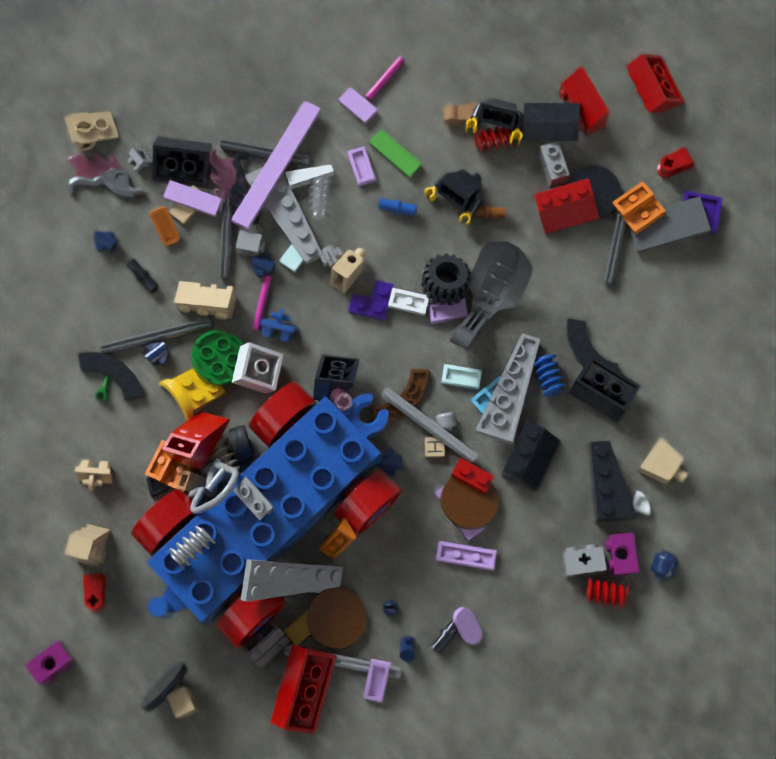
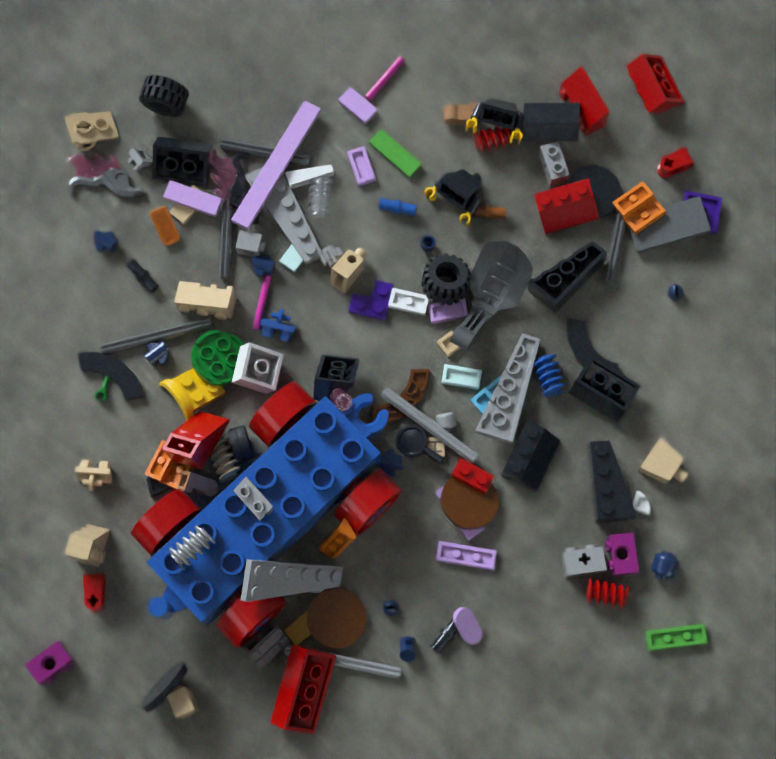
(163, 96): none -> black tyre
(215, 473): light grey piece -> none
(376, 680): lavender tile -> none
(414, 441): none -> black piece
(429, 242): none -> dark blue hinge
(446, 346): none -> tan tile
(563, 280): none -> black wedge
(671, 292): none -> dark blue hinge
(676, 637): none -> bright green tile

